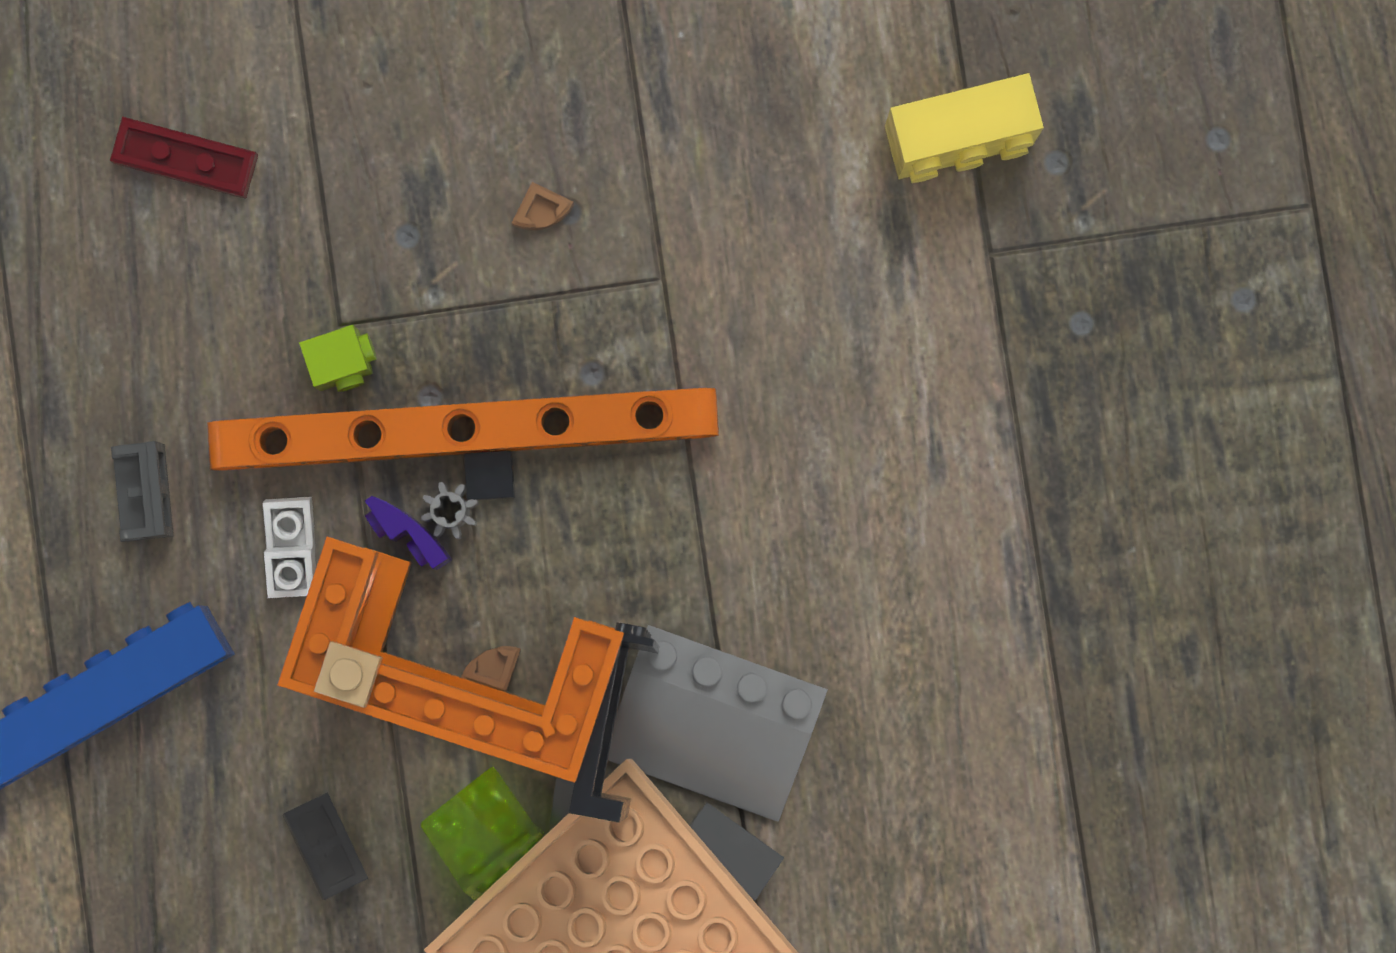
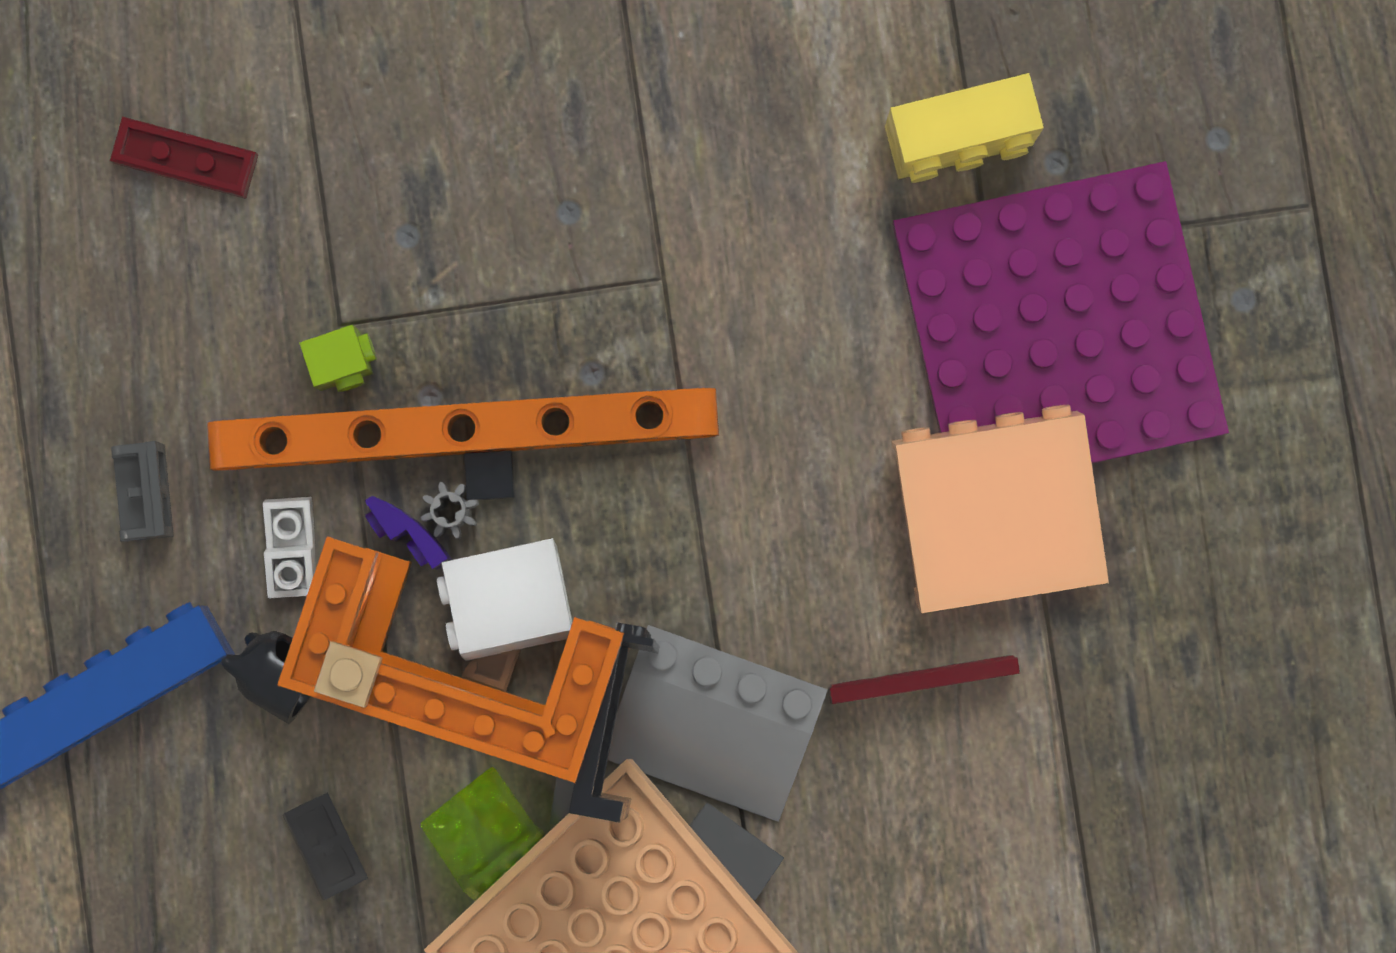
(259, 671): none -> black piece
(505, 600): none -> white brick
(541, 209): medium nougat tile -> none
(923, 679): none -> dark red tile
(1000, 509): none -> light nougat panel
(1065, 302): none -> magenta plate

